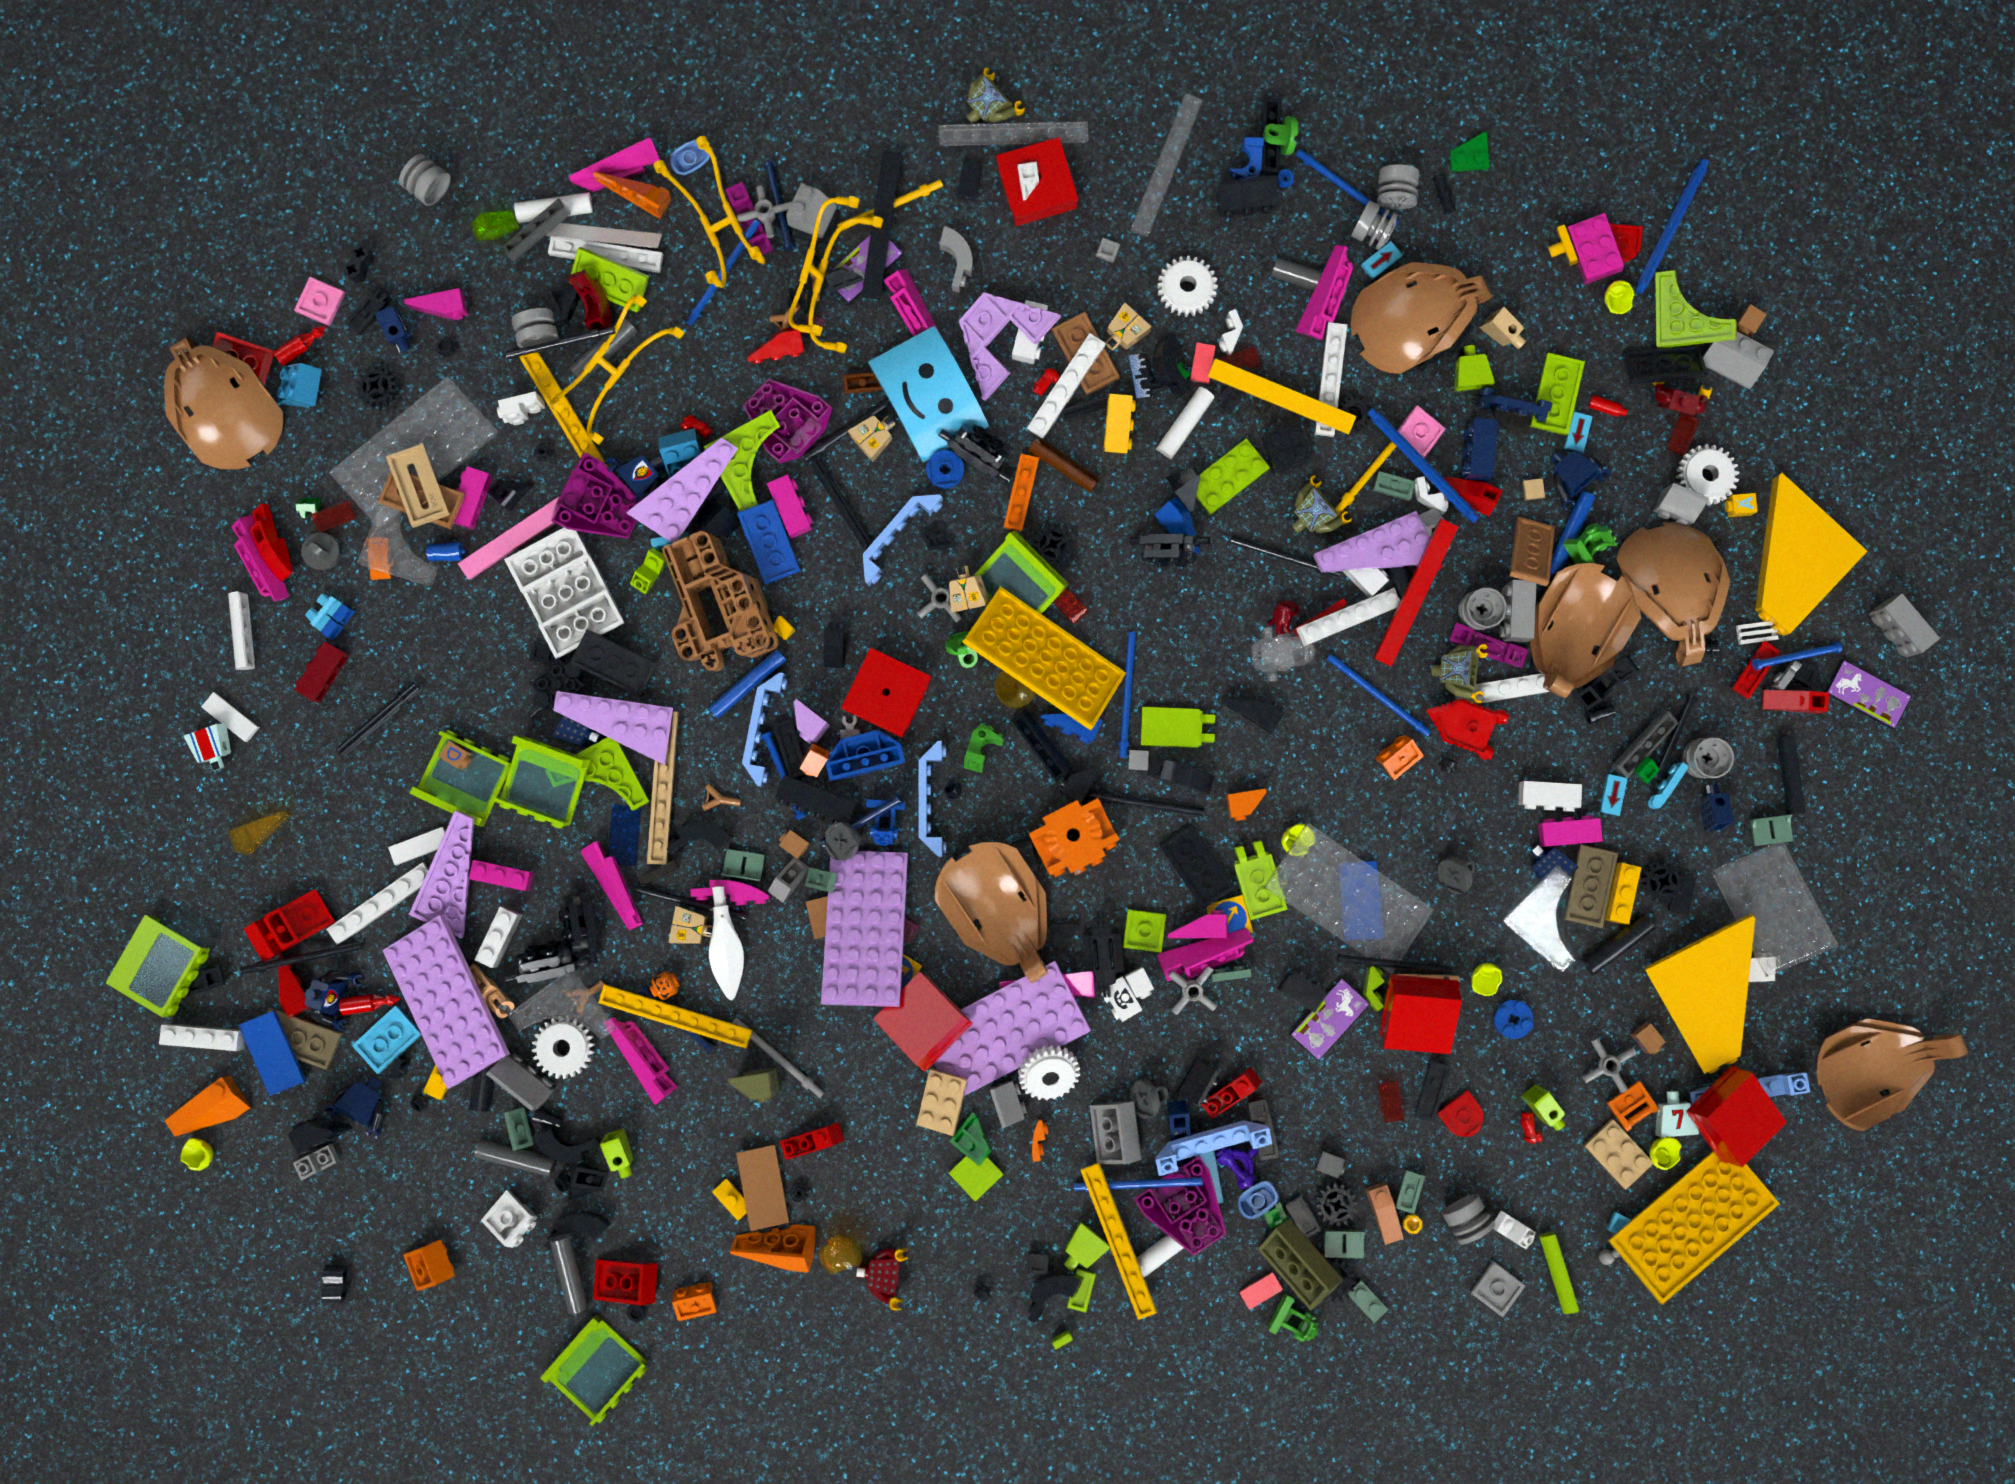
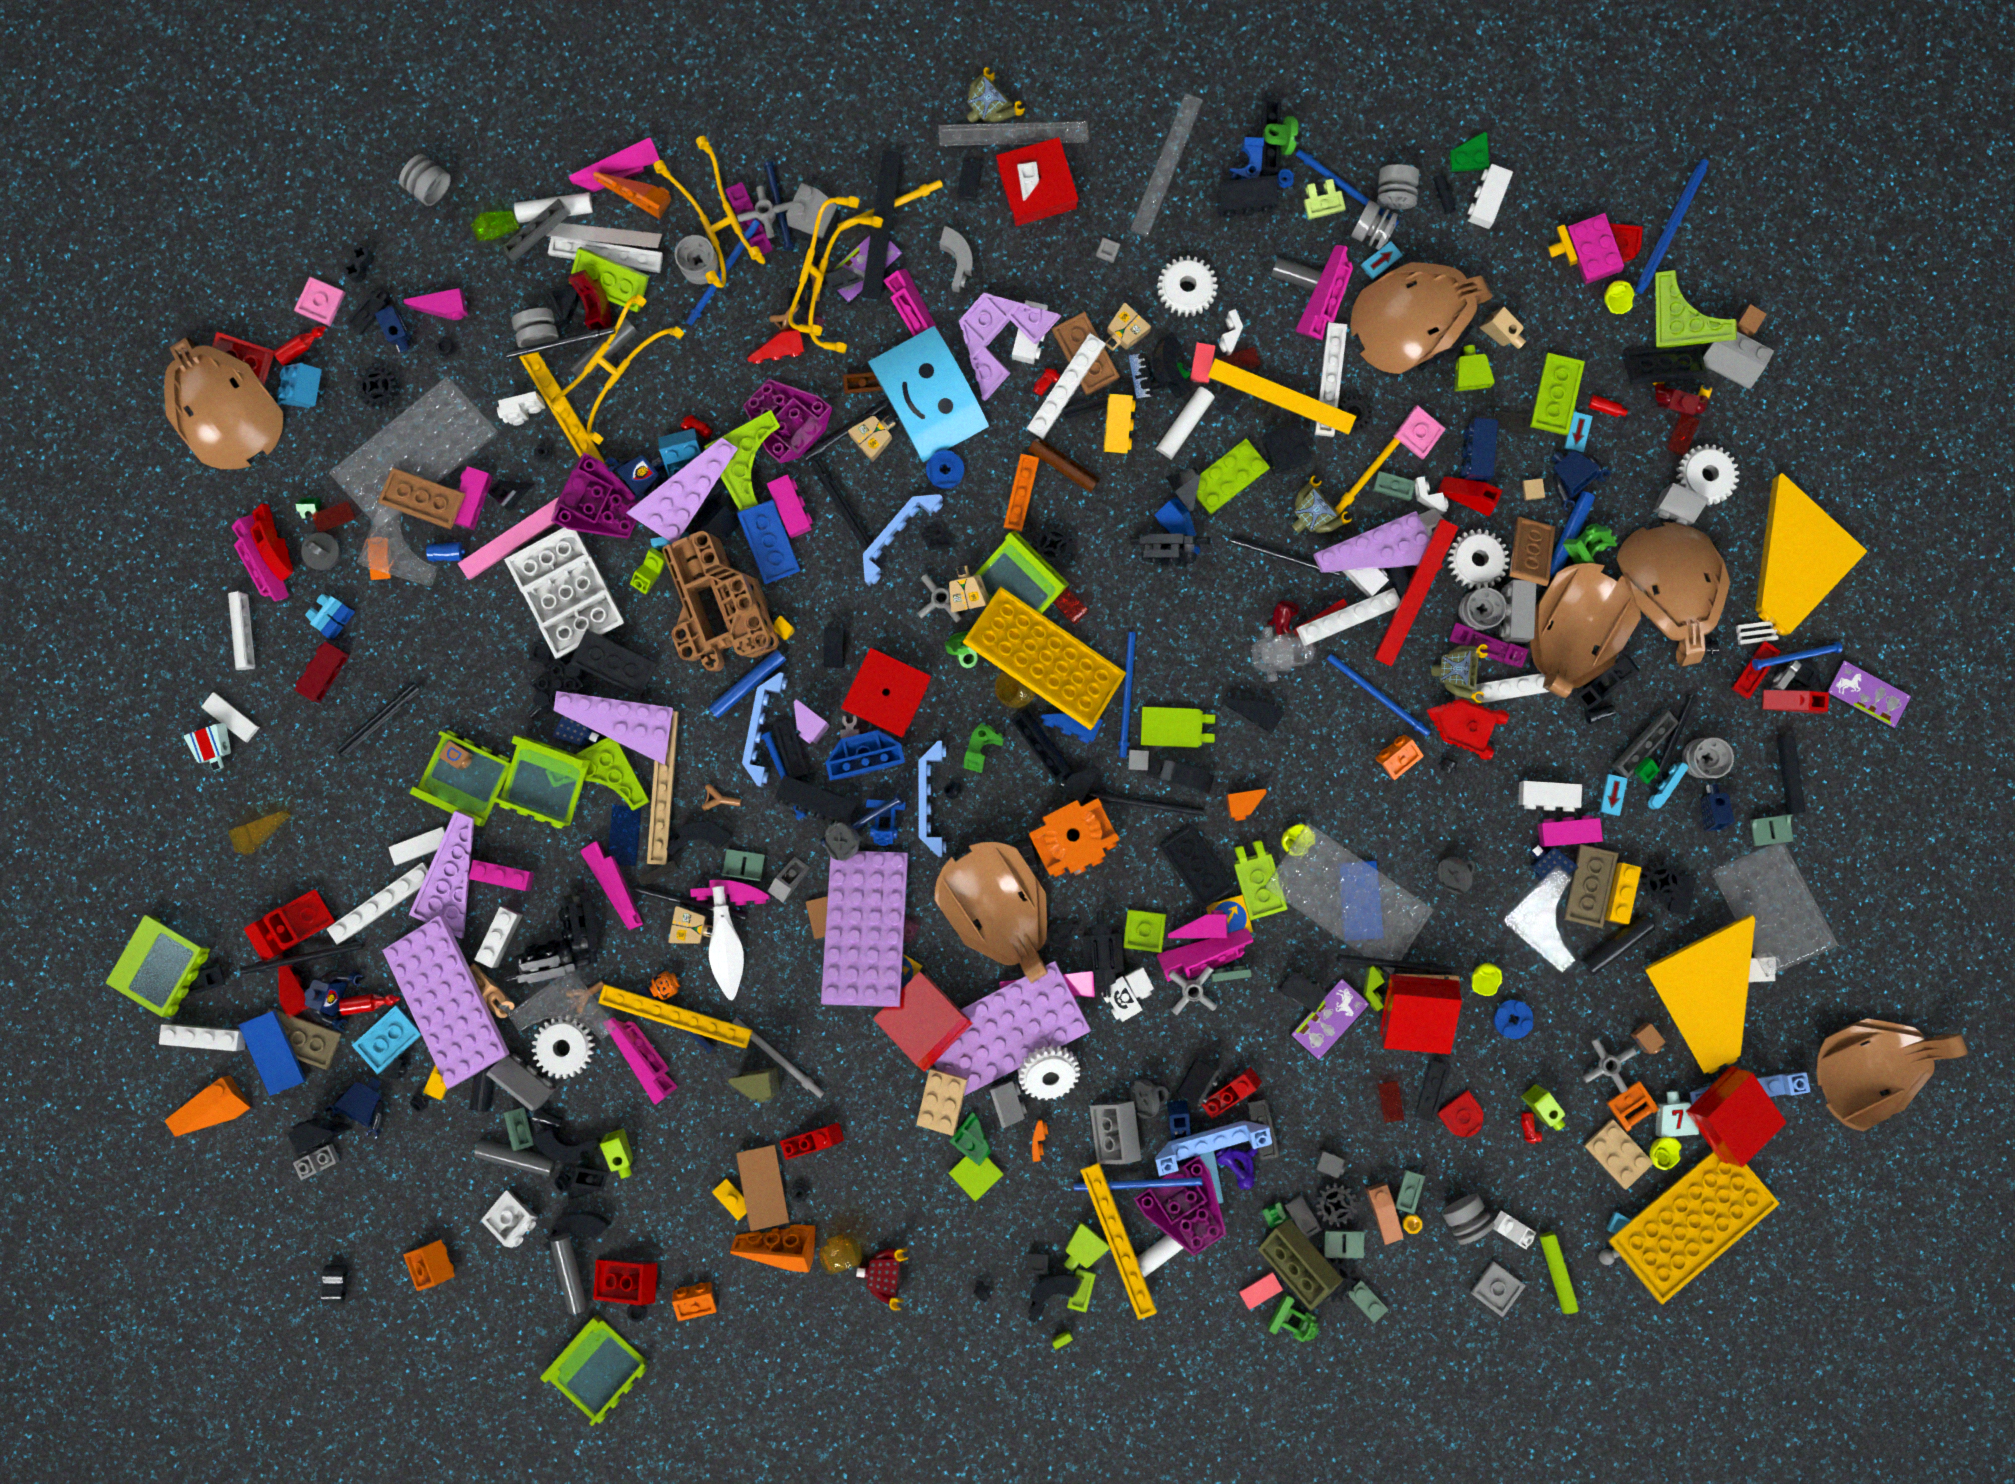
(197, 1154): neon yellow hair -> none
(399, 465): tan piece -> none
(688, 158): medium blue piece -> none
(691, 252): none -> light grey wheel
(793, 843): medium nougat brick -> none
(814, 760): brick -> none
(821, 880): sand green plate -> none
(979, 449): black piece -> none
(1258, 1200): medium blue piece -> none
(1323, 205): none -> yellowish green plate
(1412, 454): blue piece -> none
(1489, 196): none -> white brick
(1489, 549): none -> white gear
(1522, 408): dark blue plate -> none
(1741, 505): yellow brick -> none
(1904, 626): light grey brick -> none

